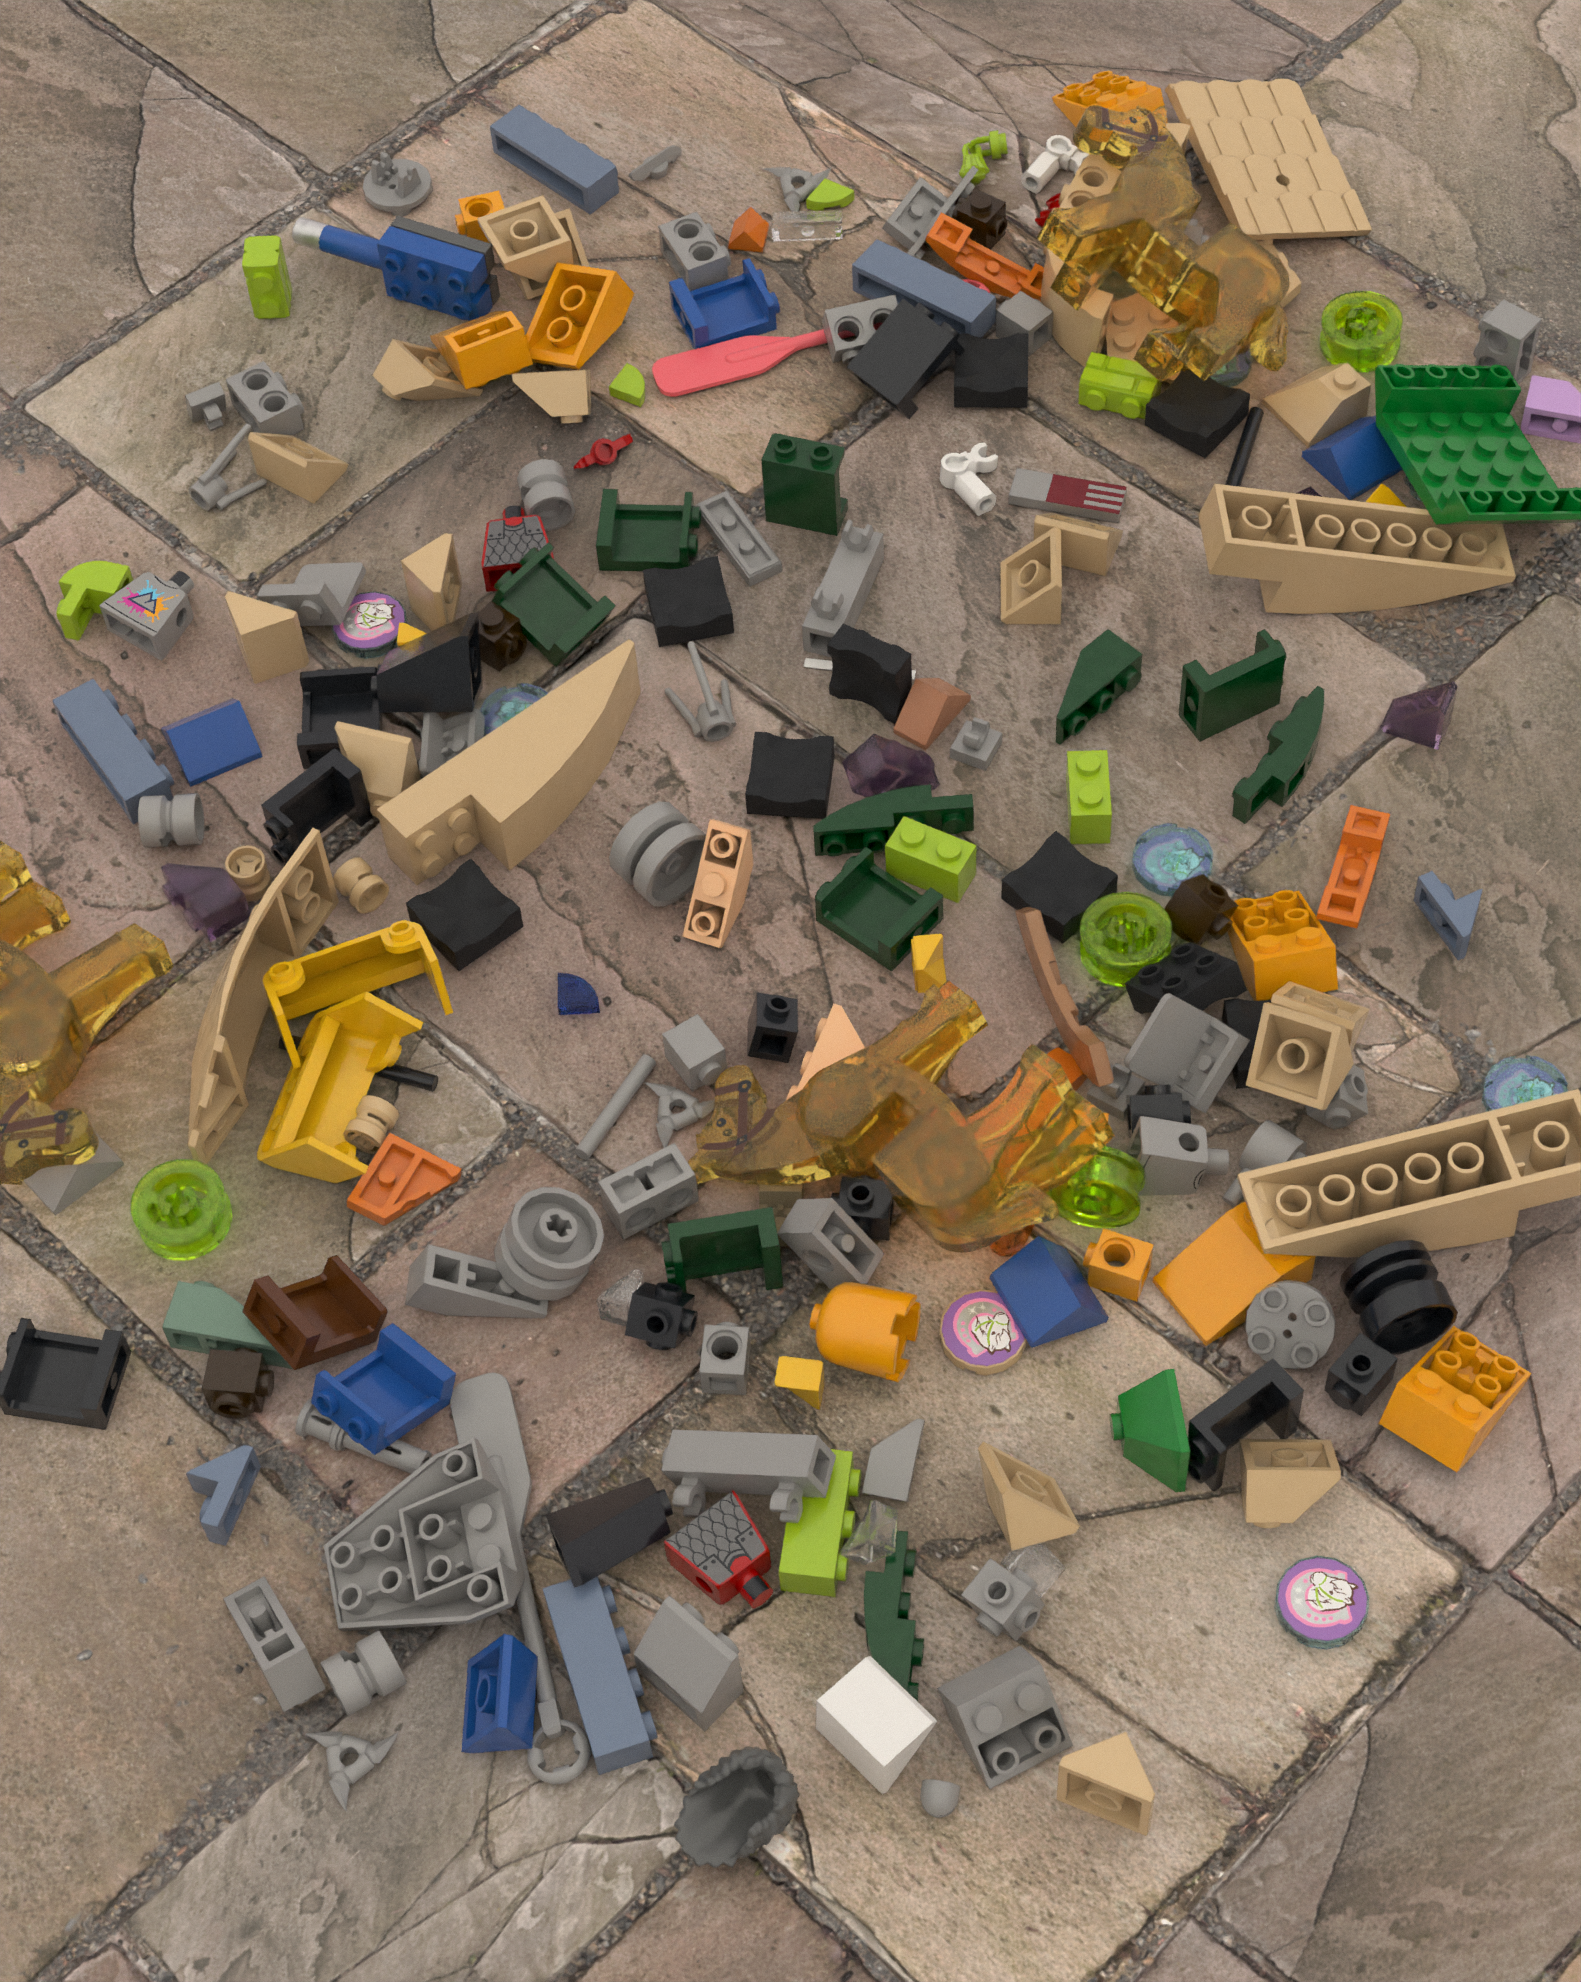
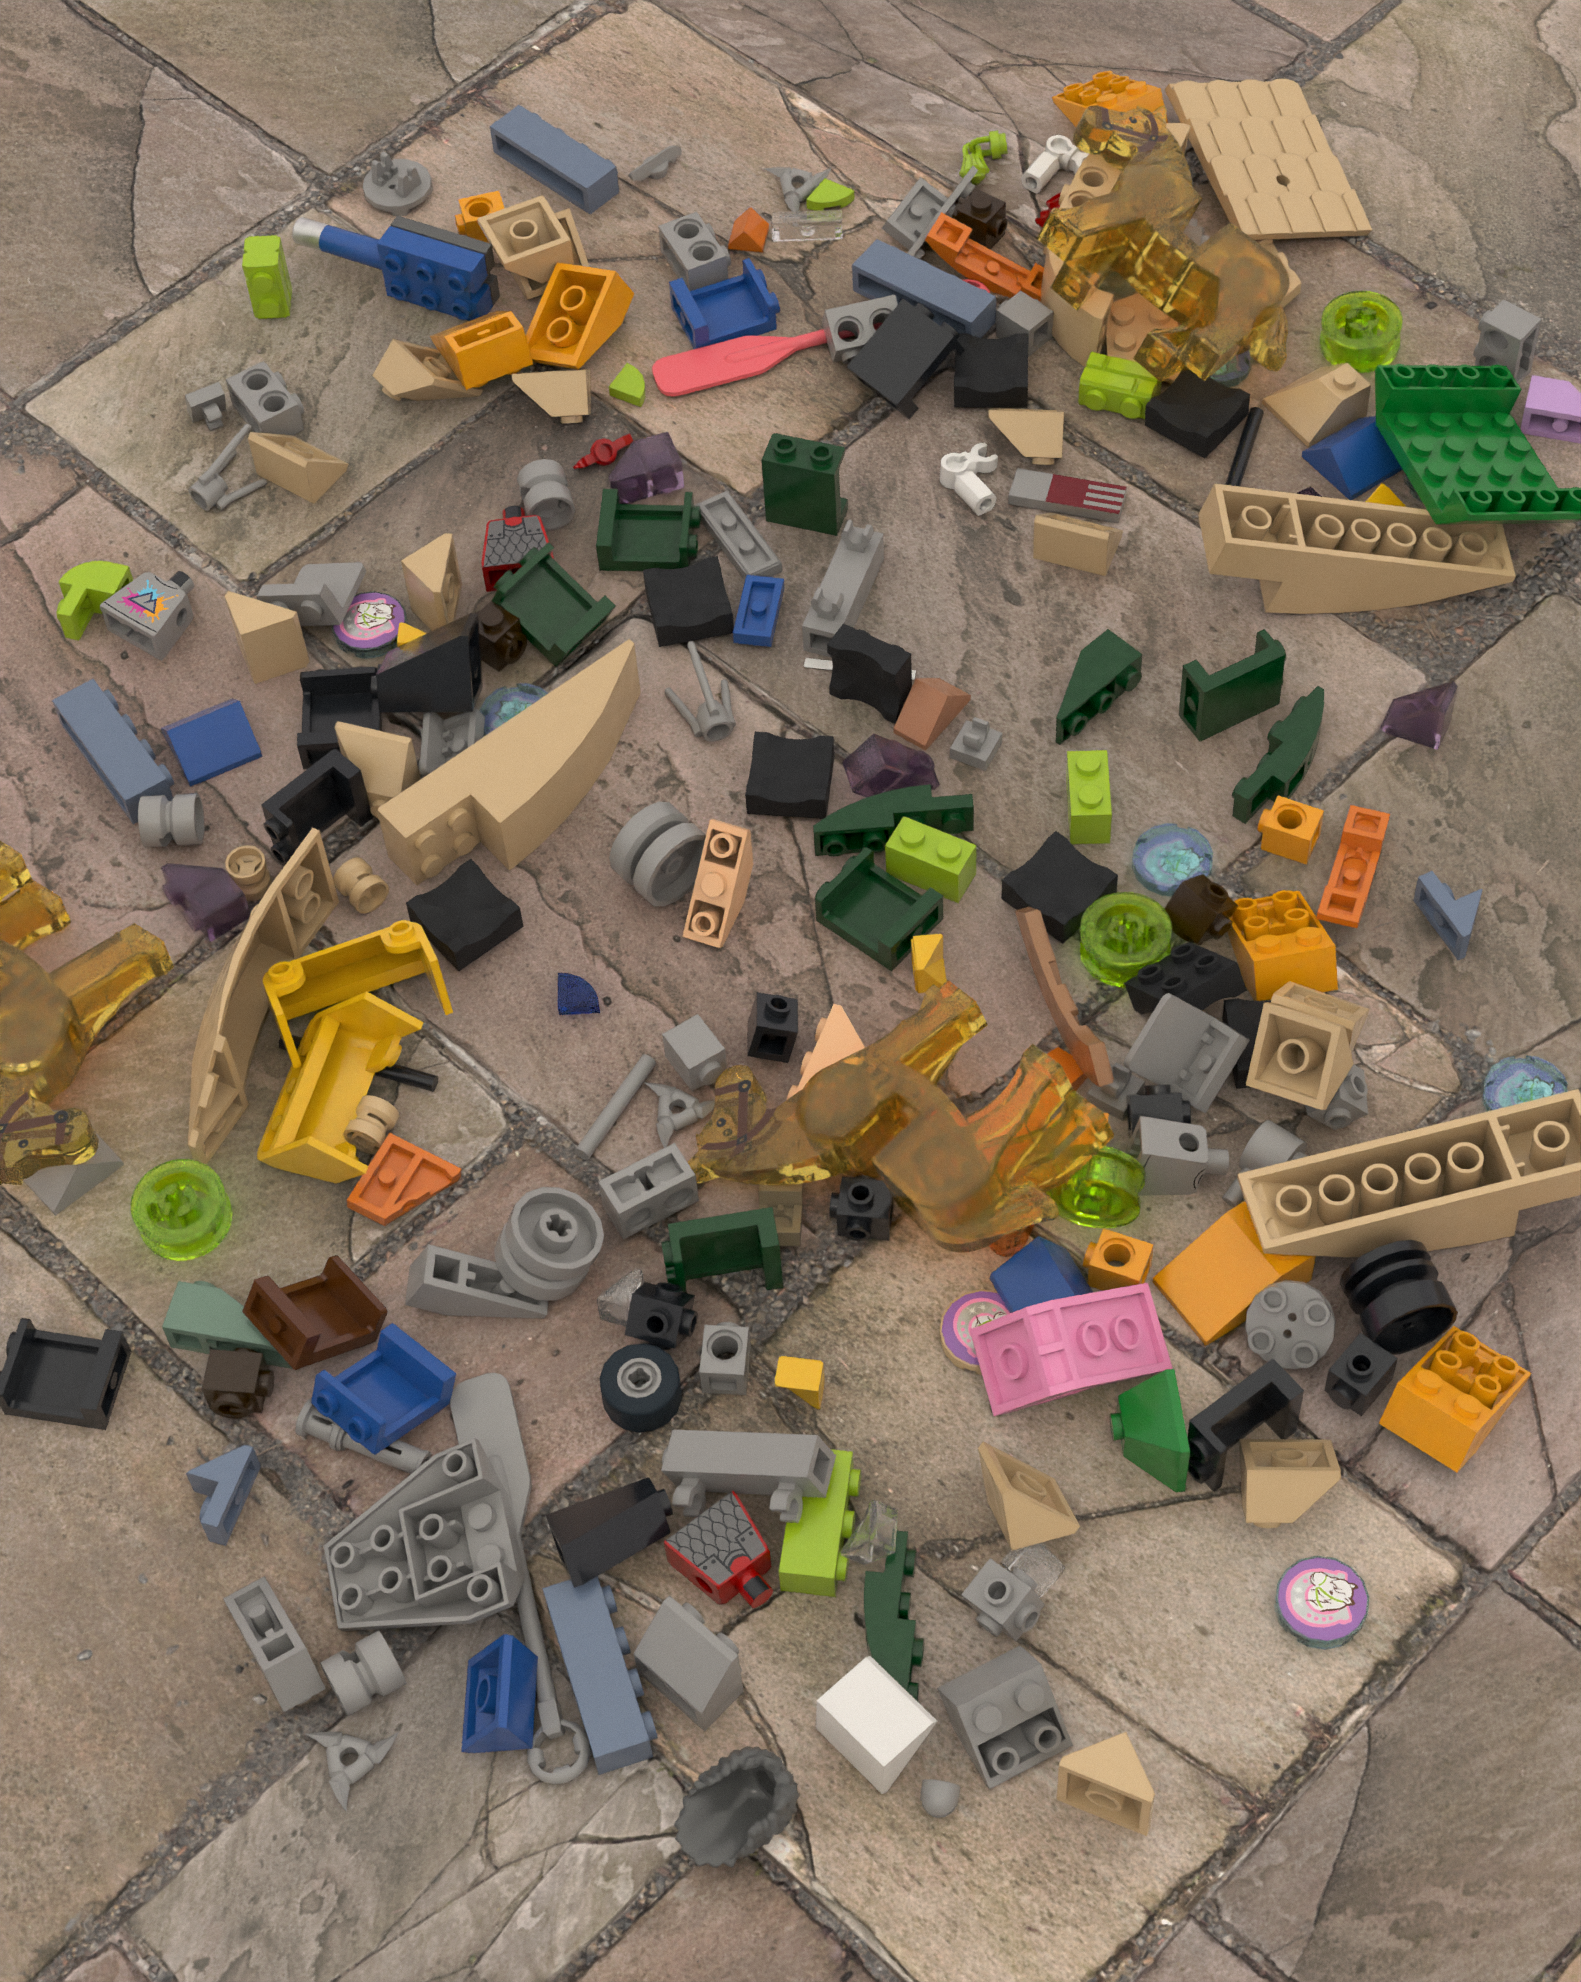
(647, 469): none -> clear purple slope
(651, 1400): none -> black wheel
(758, 610): none -> blue plate
(830, 1242): light grey brick -> none
(866, 1328): light orange cylinder -> none
(893, 1463): light grey slope -> none
(1032, 431): none -> tan slope
(1033, 582): tan slope -> none
(1069, 1347): none -> bright pink bracket
(1290, 829): none -> light orange brick

